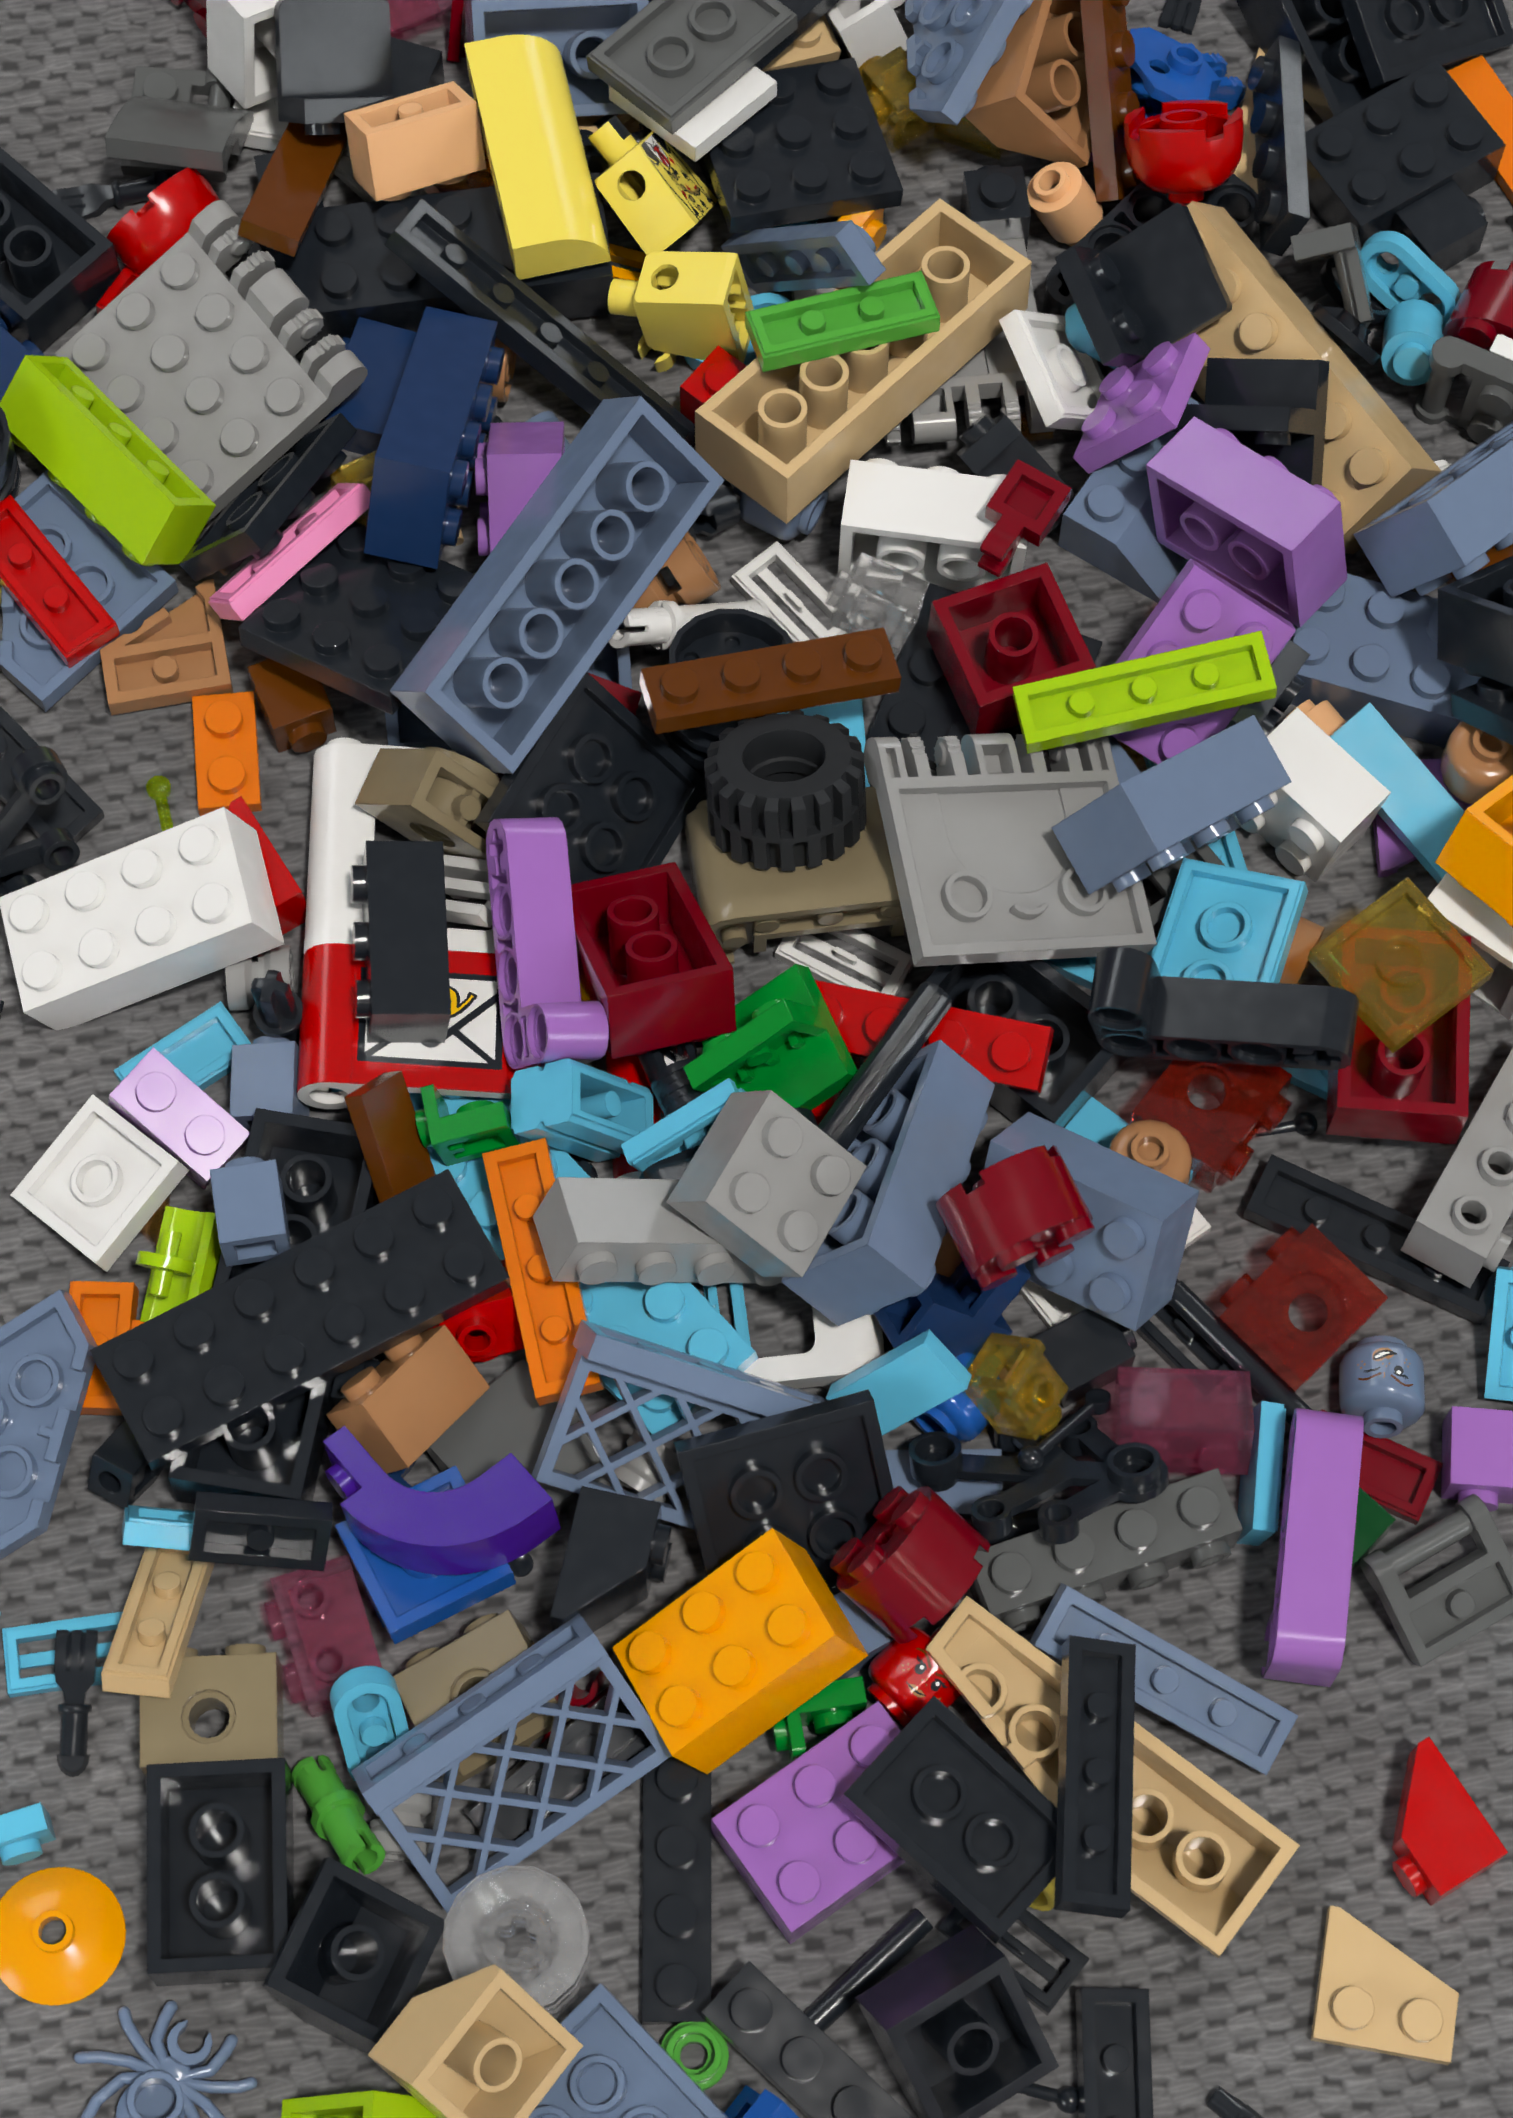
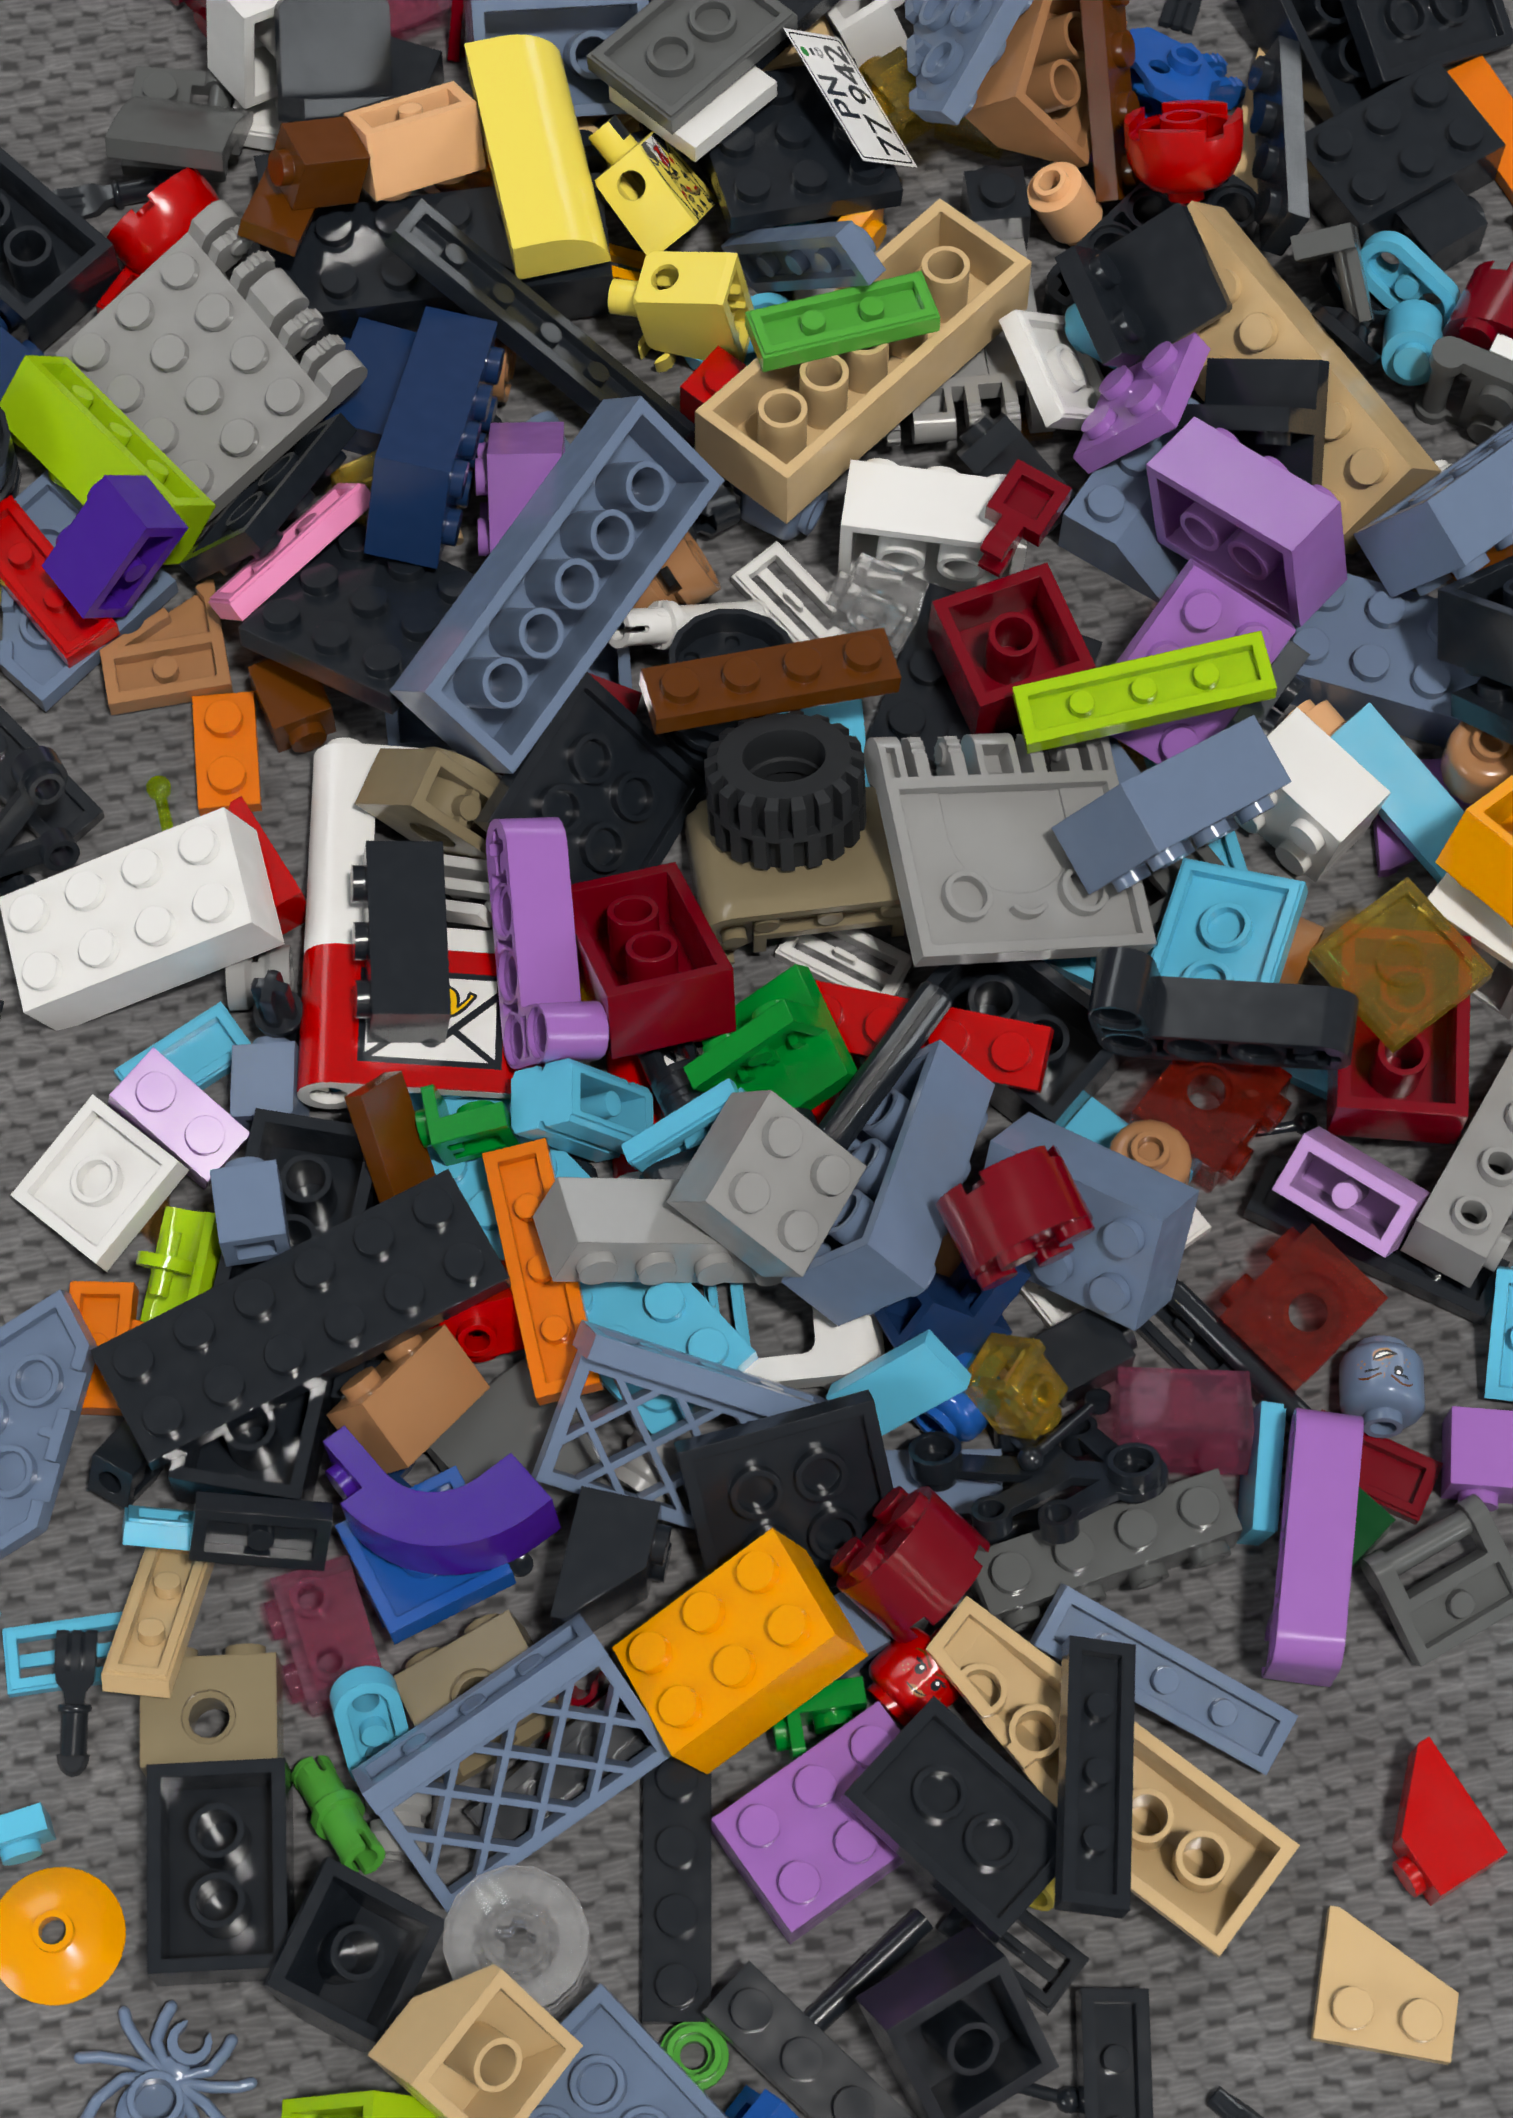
(114, 546): none -> dark purple brick
(318, 163): none -> reddish brown brick
(850, 98): none -> white sticker
(1351, 1191): none -> lavender brick

